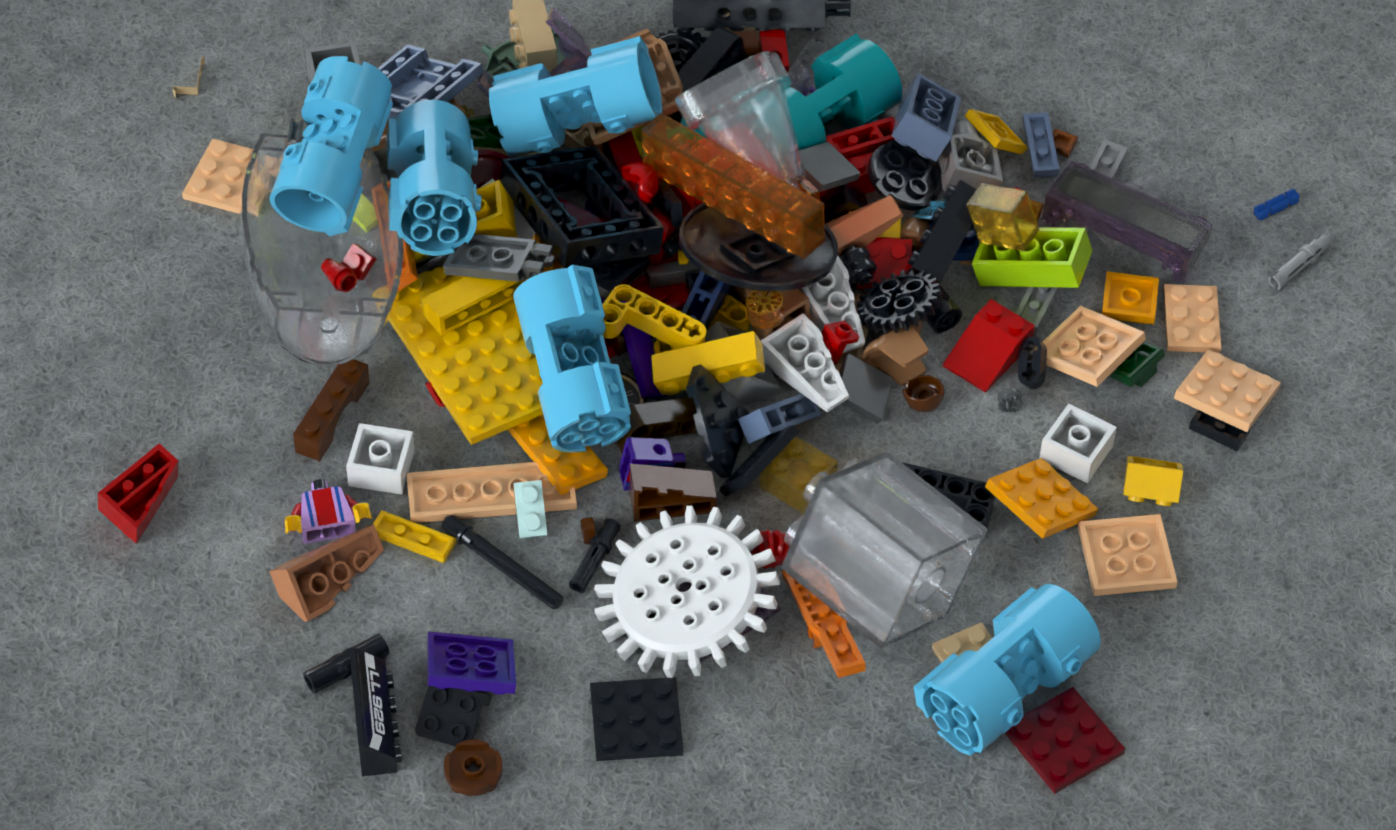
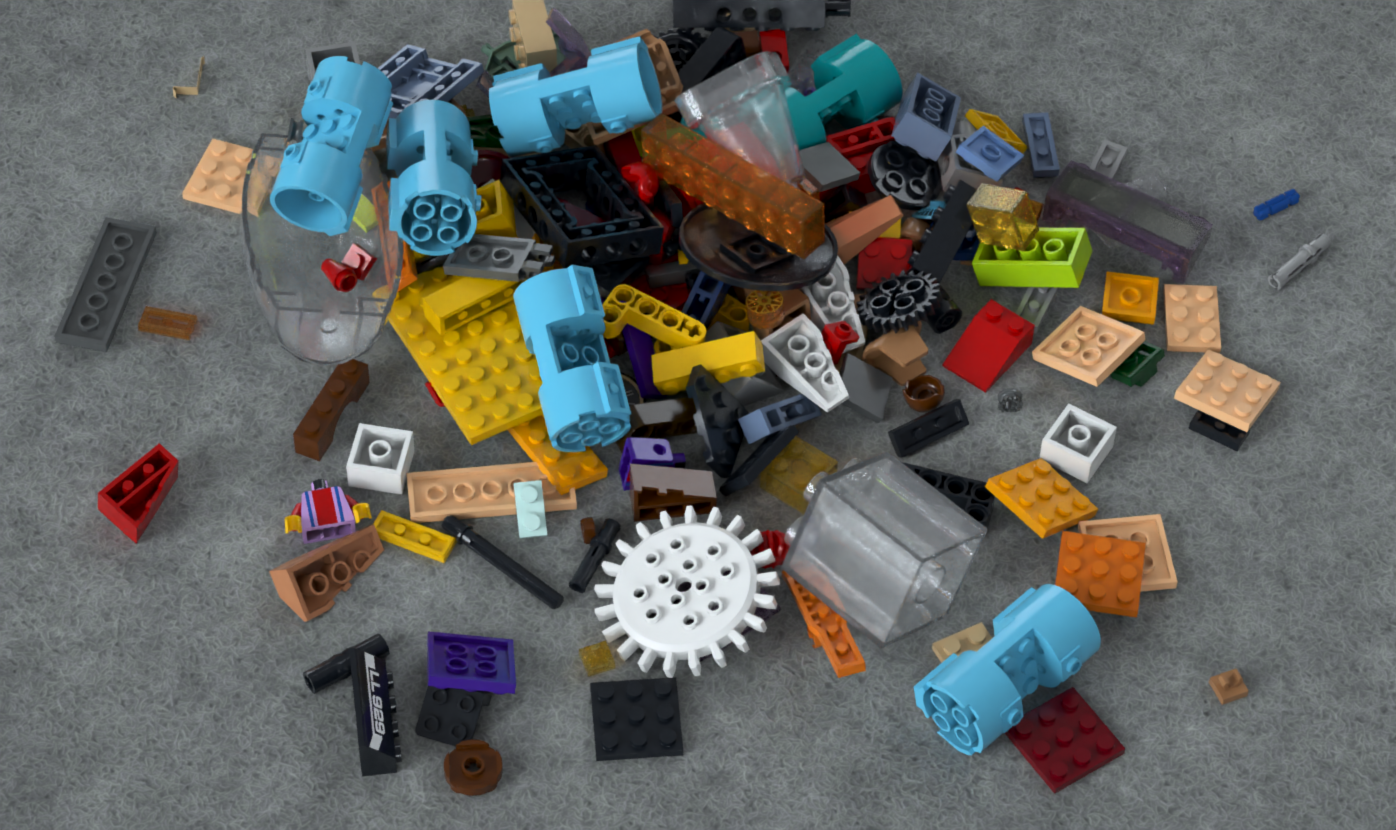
(105, 284): none -> dark grey plate
(166, 326): none -> clear orange tile
(597, 658): none -> clear yellow tile
(859, 264): black piece -> none
(928, 428): none -> black plate
(989, 154): none -> medium blue plate
(1034, 362): black beam -> none
(1064, 142): dark orange tile -> none
(1101, 572): none -> orange plate
(1152, 480): yellow slope -> none
(1228, 686): none -> medium nougat tile

